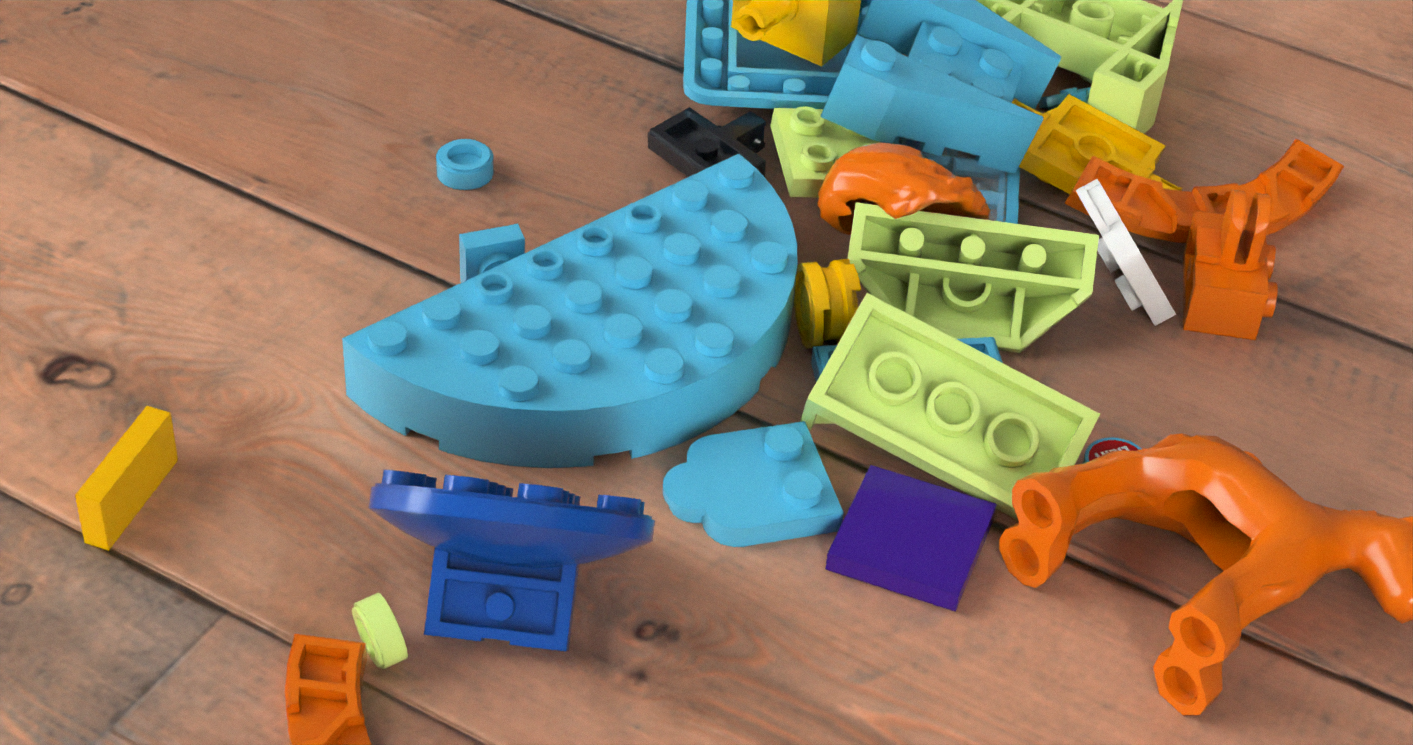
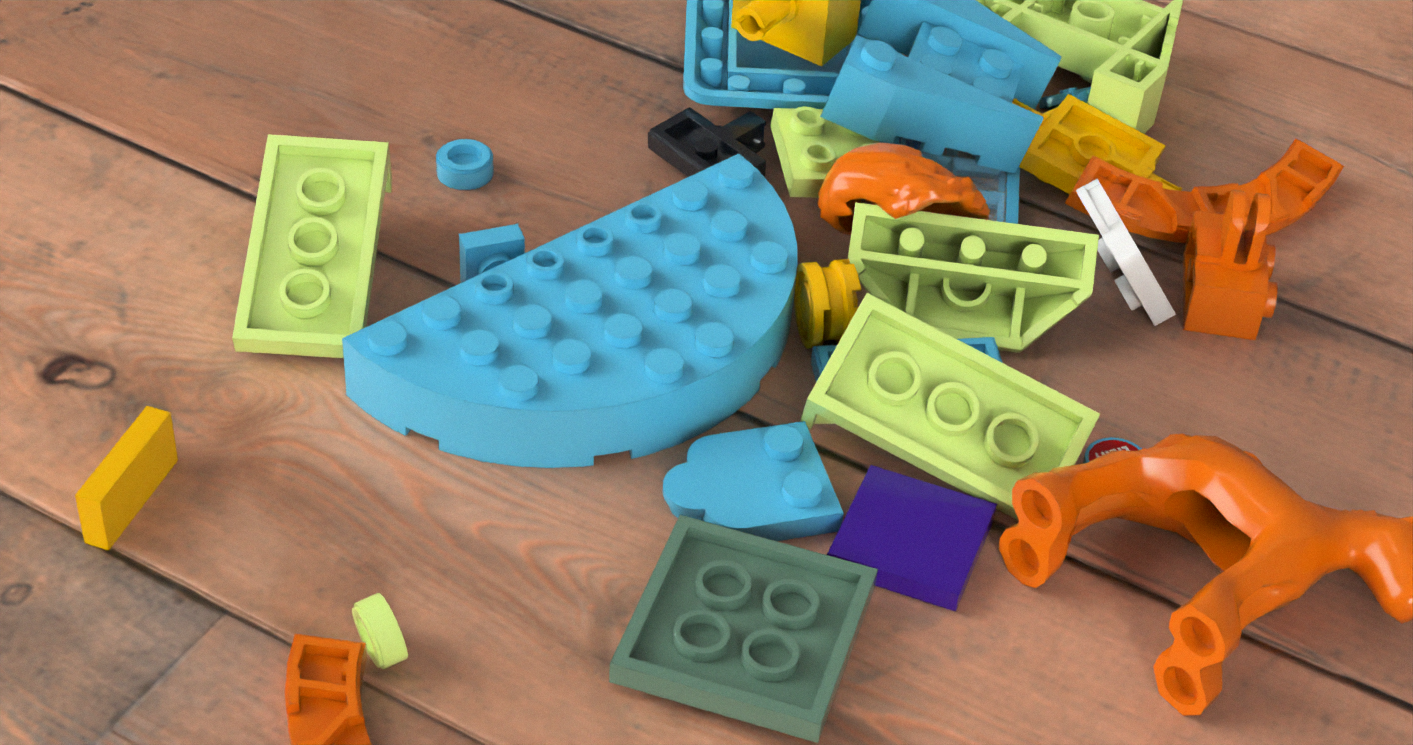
(312, 245): none -> yellowish green plate
(506, 560): blue bracket -> none
(745, 628): none -> sand green plate

